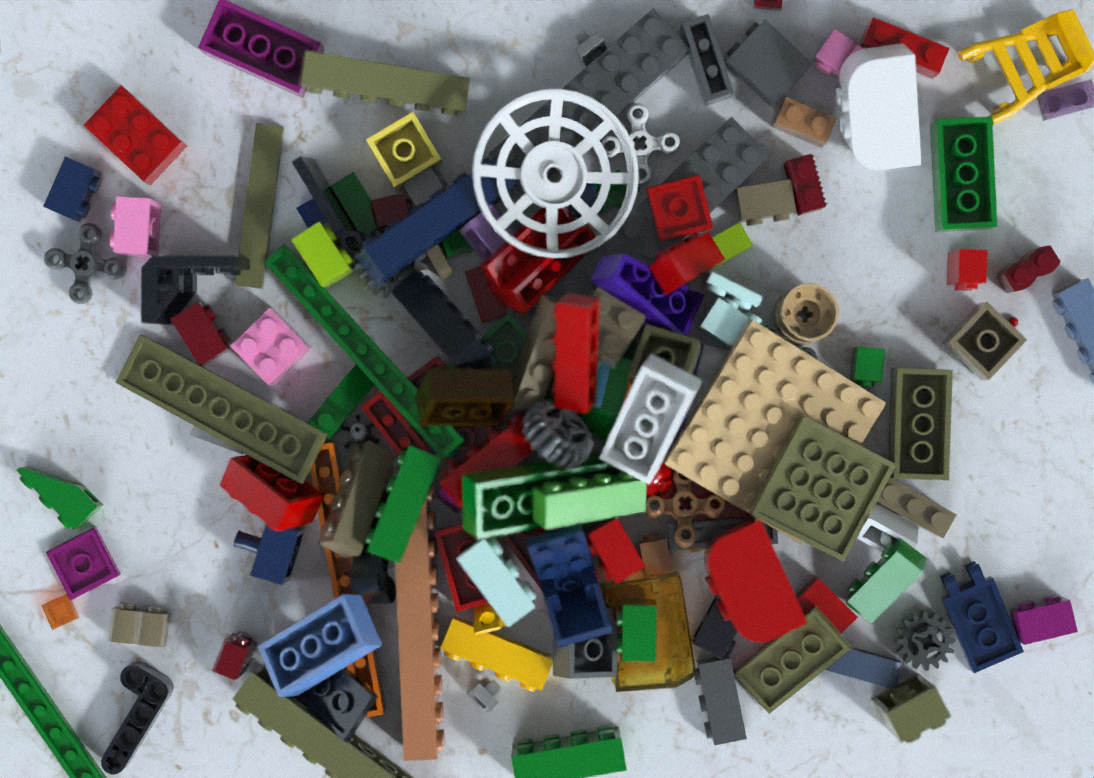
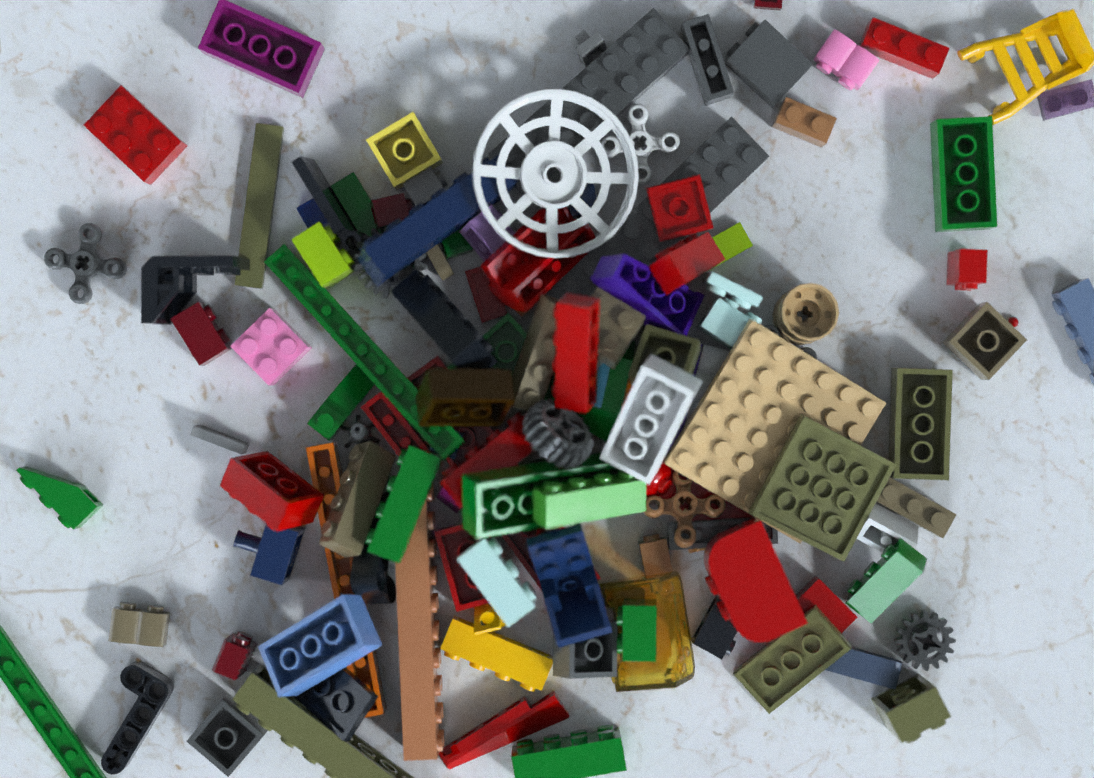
(60, 611): clear orange tile -> none
(73, 189): dark blue brick -> none
(83, 563): magenta tile -> none
(135, 226): bright pink brick -> none
(222, 408): olive plate -> none
(227, 736): none -> dark grey brick
(383, 82): olive brick -> none
(484, 695): light grey tile -> none
(505, 728): none -> red wedge
(615, 195): green animal -> none
(615, 548): red brick -> none
(719, 700): dark grey brick -> none
(765, 201): dark tan brick -> none
(805, 184): dark red brick -> none
(867, 365): green brick -> none
(880, 107): white brick -> none
(980, 619): dark blue tile -> none
(1033, 264): dark red brick -> none
(1043, 619): magenta brick -> none

